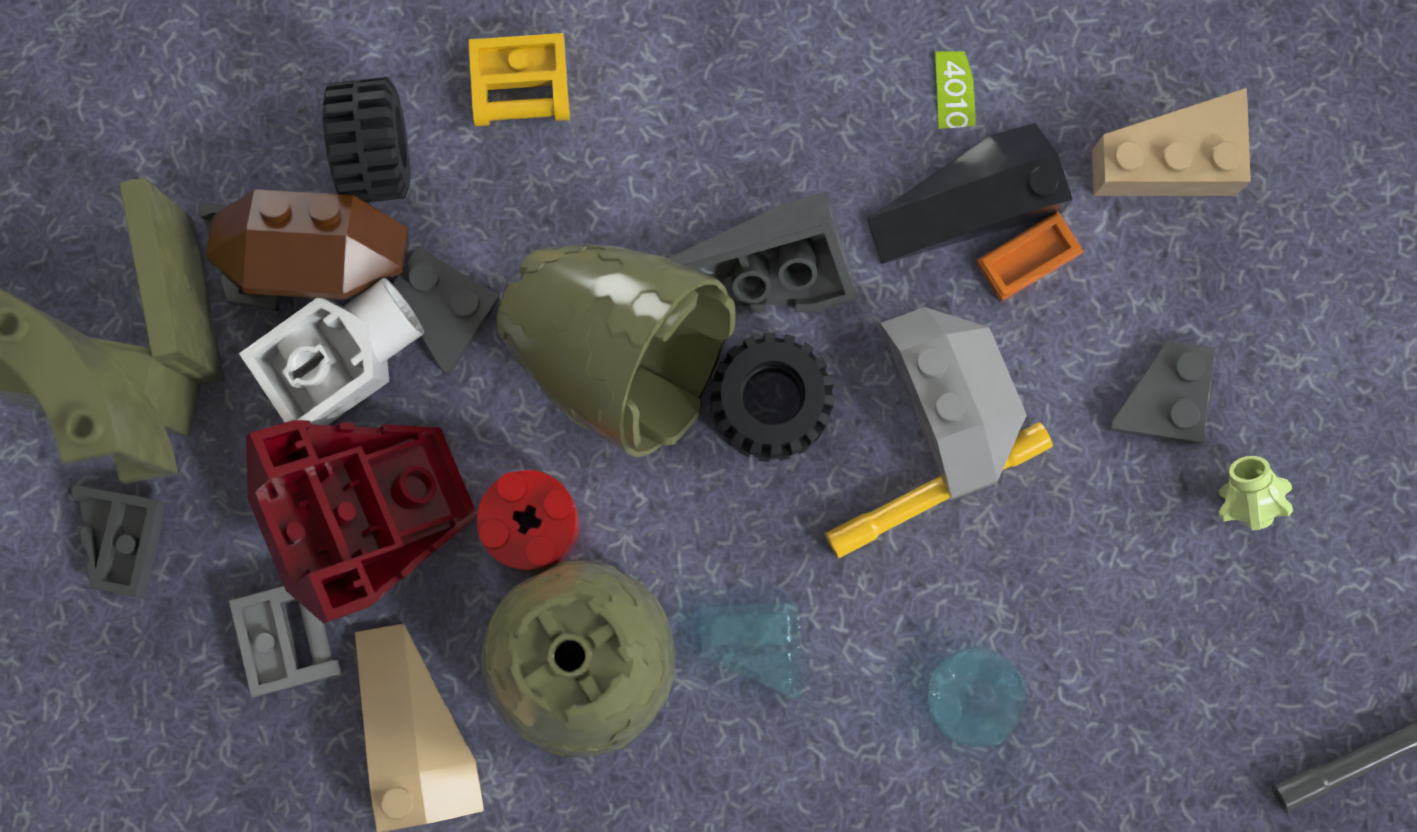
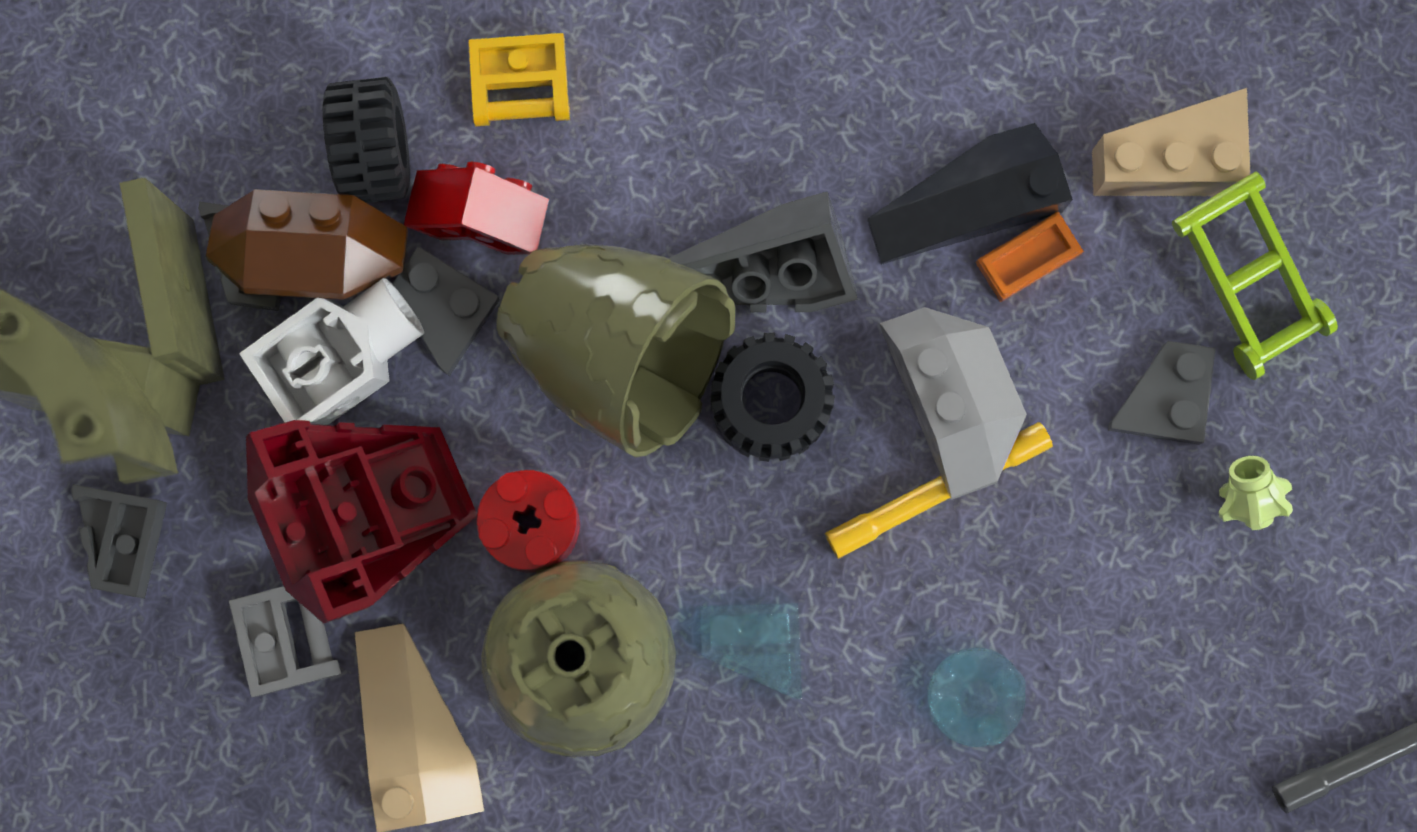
(477, 207): none -> red brick
(954, 90): lime sticker -> none
(1314, 313): none -> lime piece

